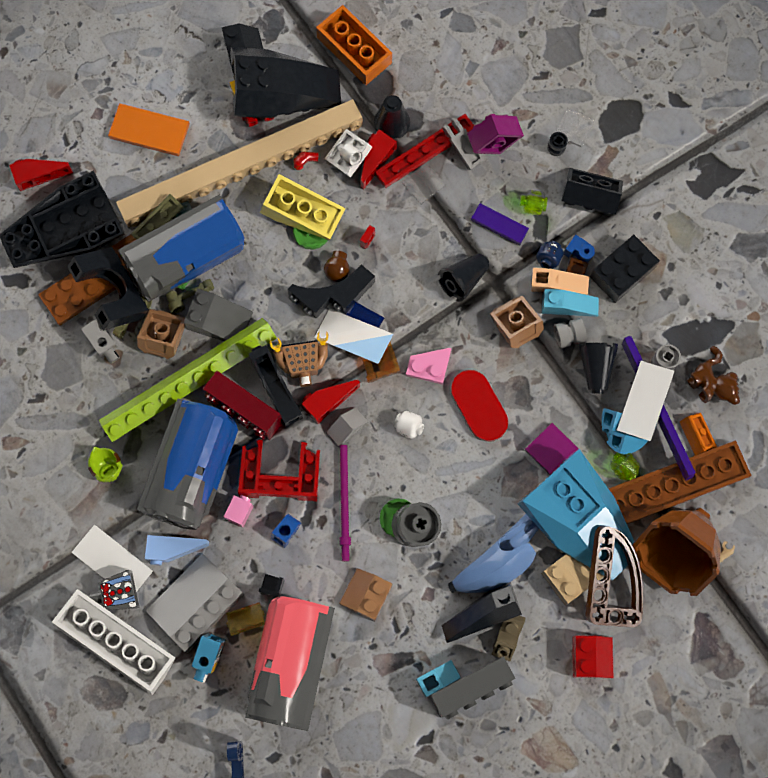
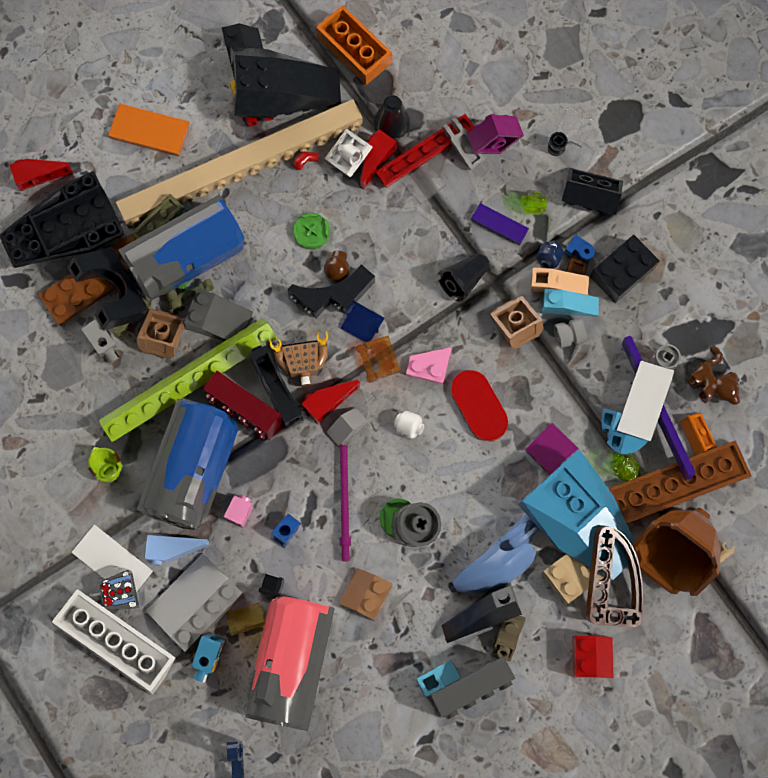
(254, 484): red wedge -> none
(301, 208): light yellow slope -> none
(354, 336): sticker -> none
(367, 237): red tile -> none
(598, 364): black cone -> none

